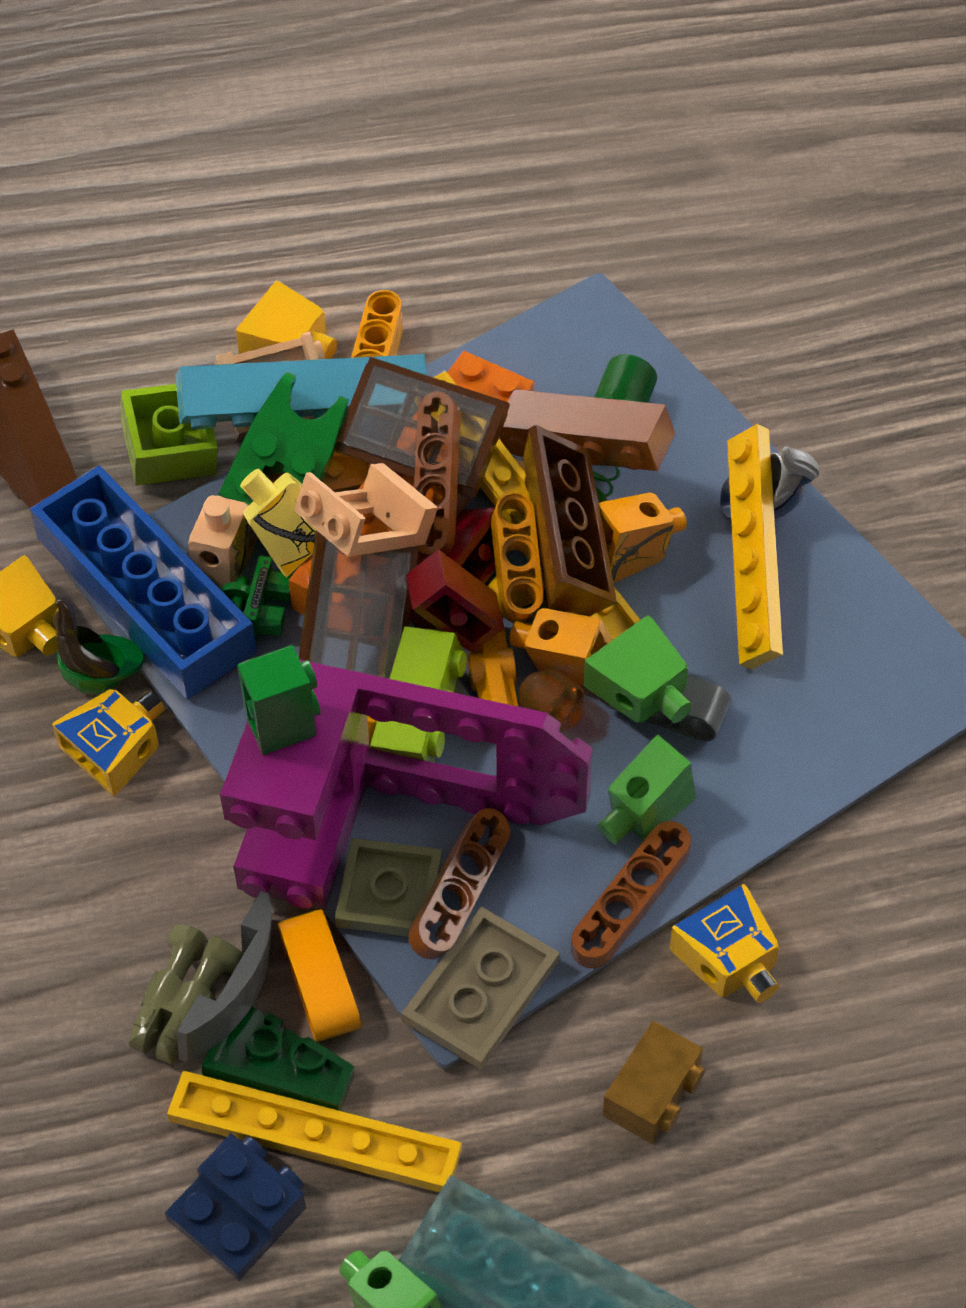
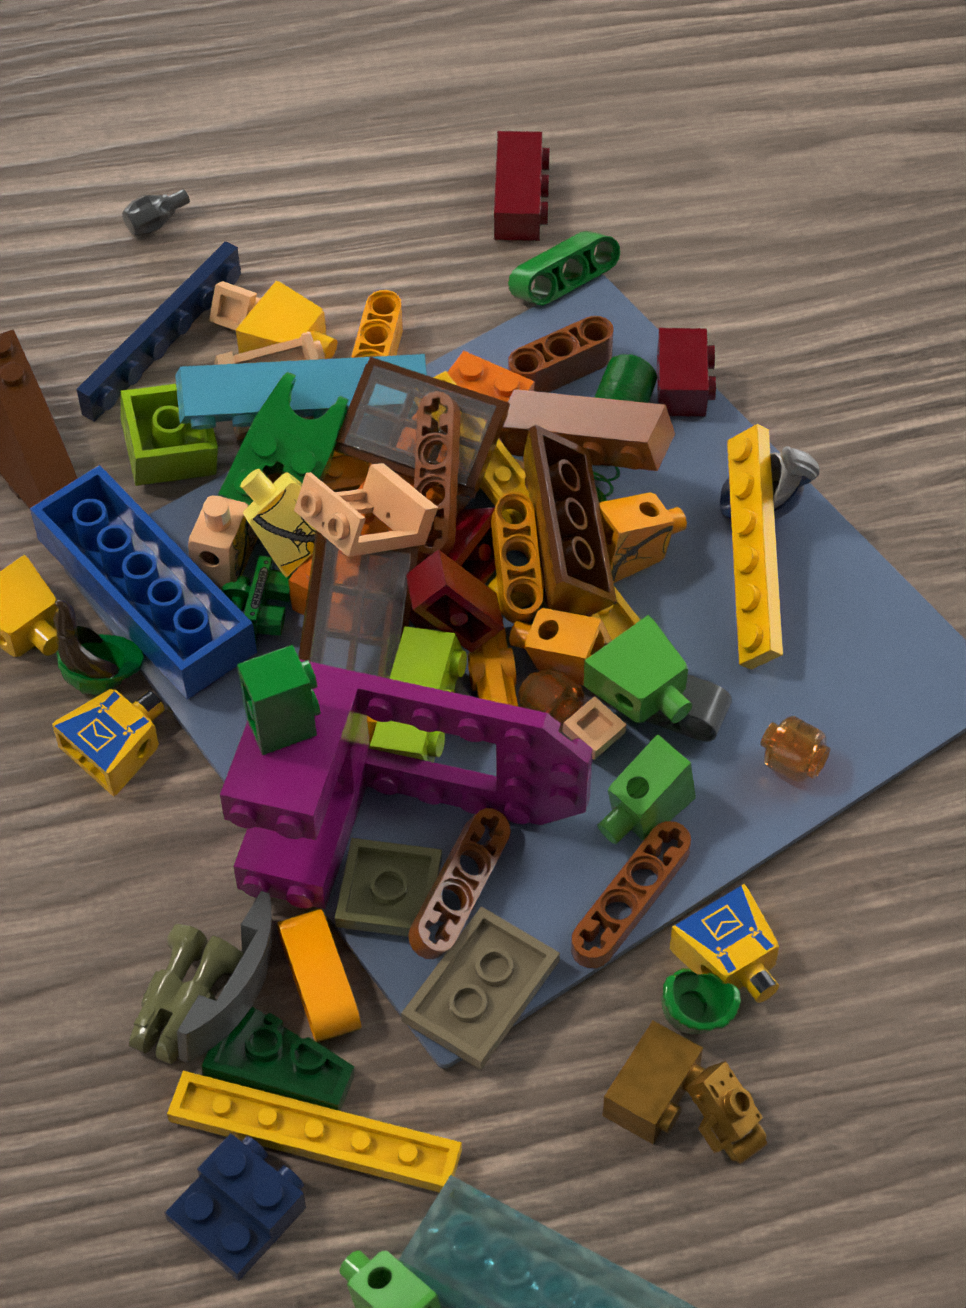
(152, 211): none -> dark grey piece
(157, 333): none -> dark blue plate
(231, 305): none -> light nougat tile
(520, 186): none -> dark red brick
(548, 267): none -> green beam
(565, 354): none -> dark orange beam
(595, 726): none -> light nougat tile
(683, 371): none -> dark red brick
(698, 1002): none -> green hair
(729, 1113): none -> pearl gold piece
(795, 749): none -> clear orange head

